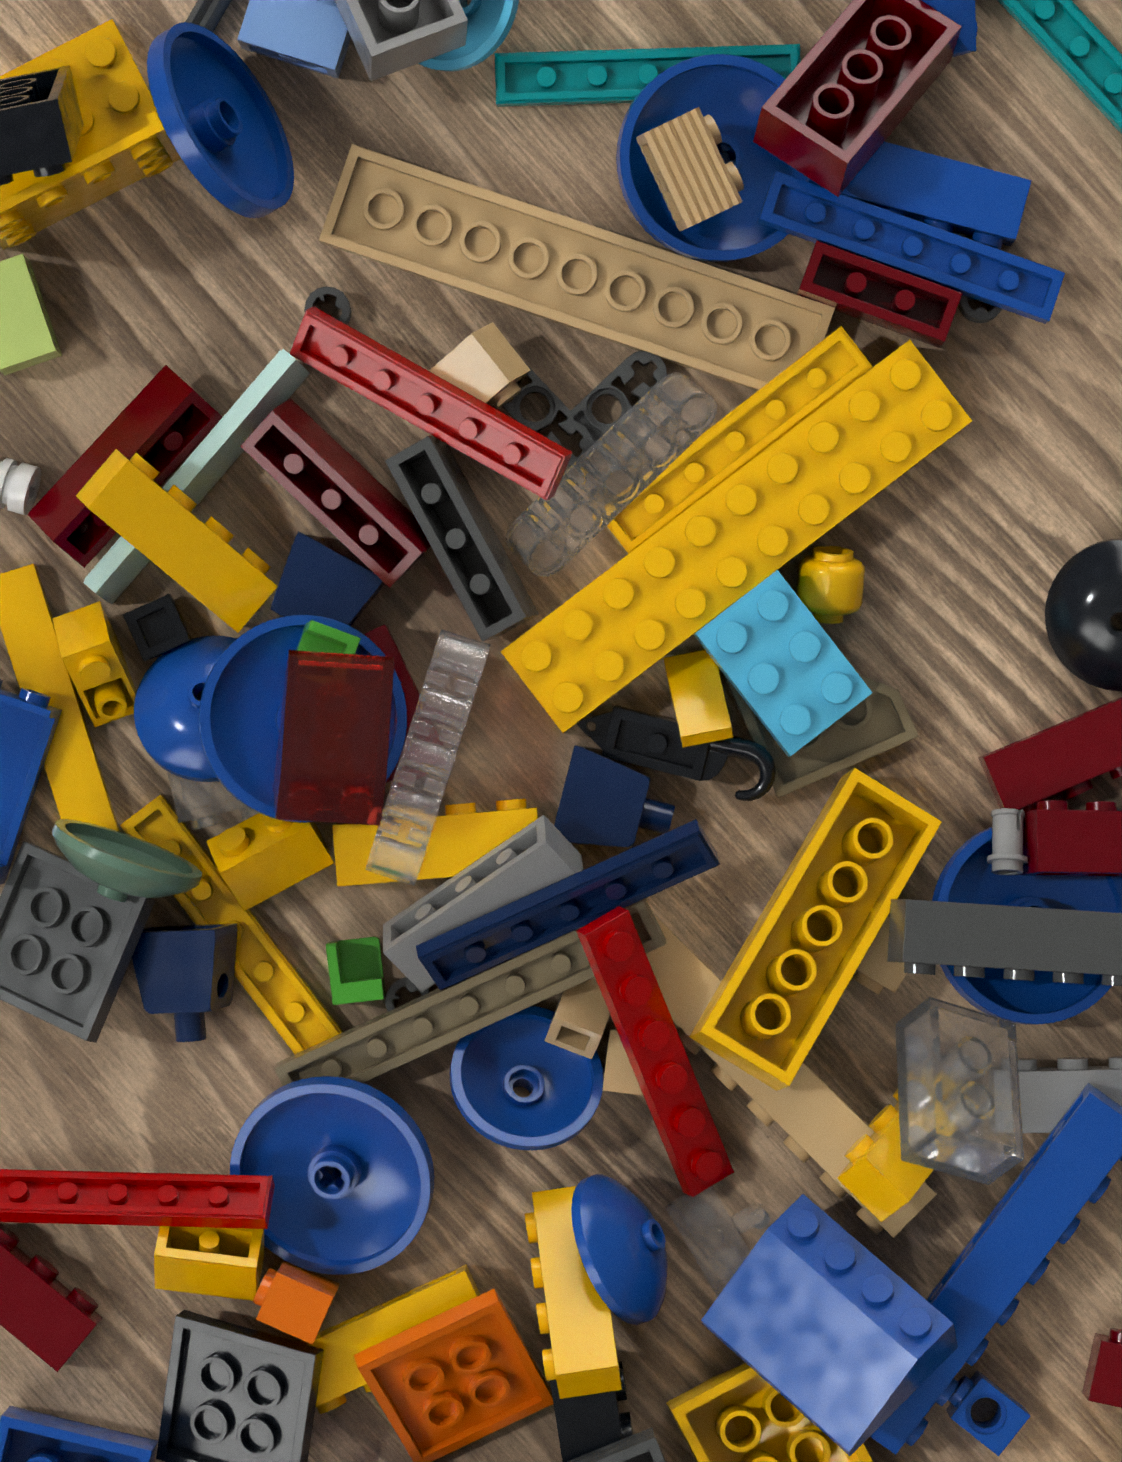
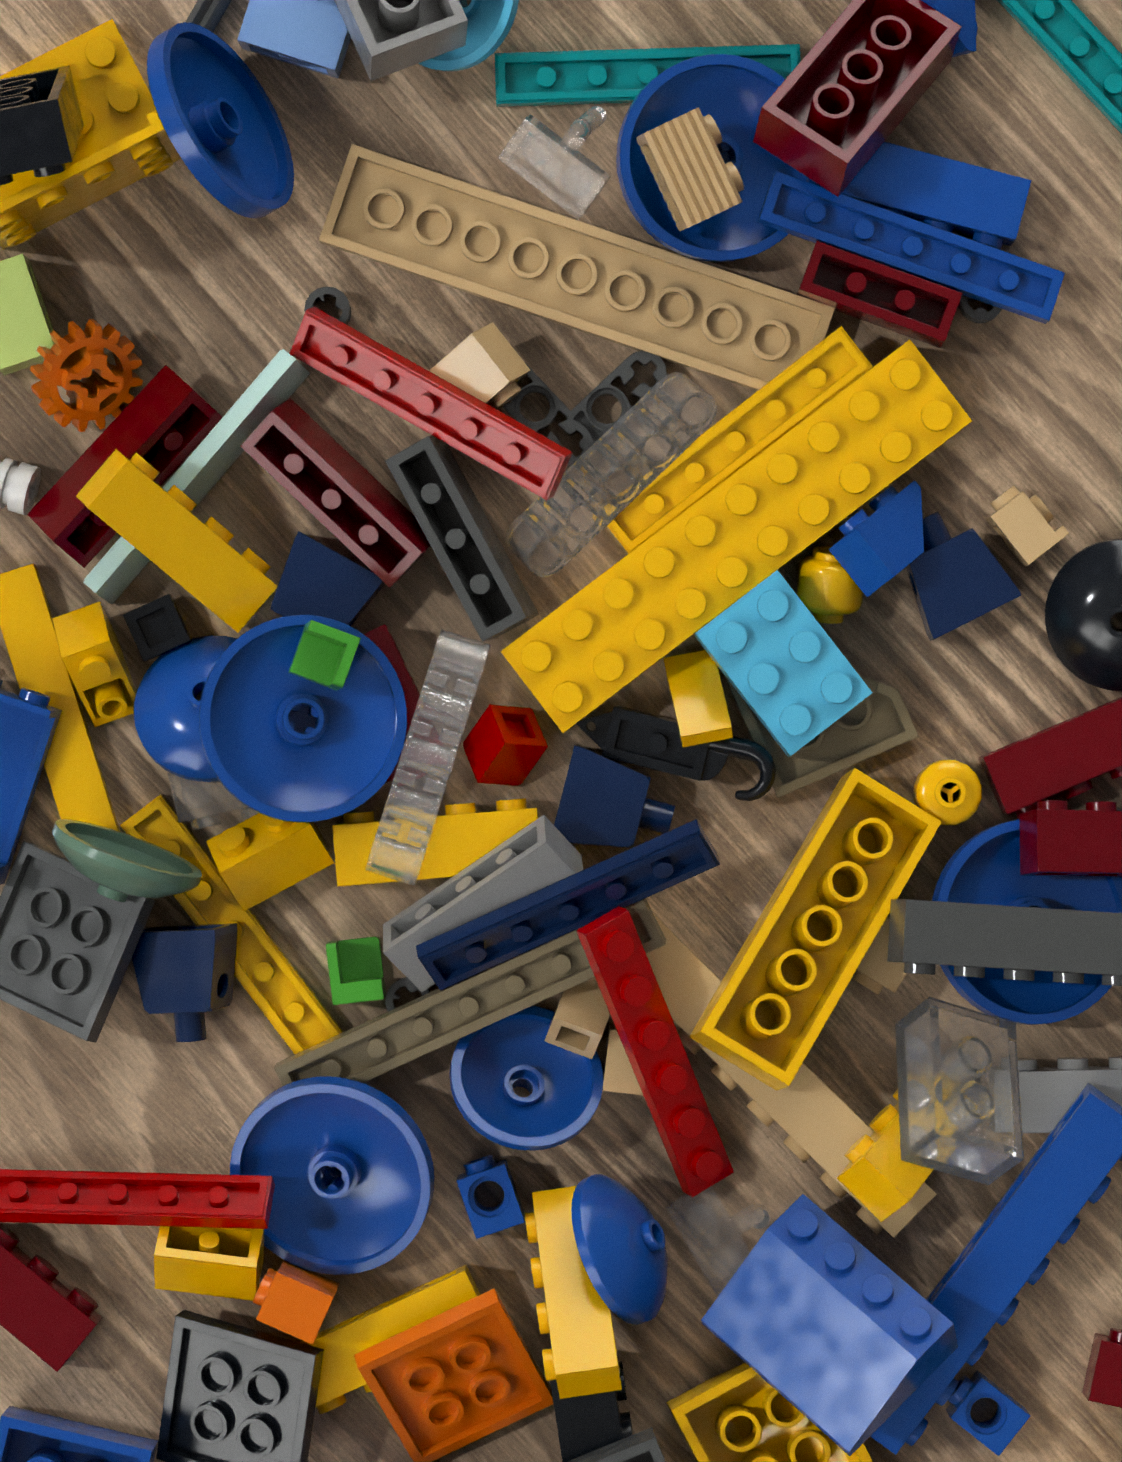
(73, 360): none -> orange gear
(334, 738): clear red slope -> none
(490, 1219): none -> blue brick
(504, 745): none -> red panel
(555, 162): none -> clear plate
(884, 542): none -> blue slope
(930, 784): none -> yellow head
(956, 579): none -> dark blue torso
(1007, 842): light grey pin -> none
(1024, 525): none -> tan brick

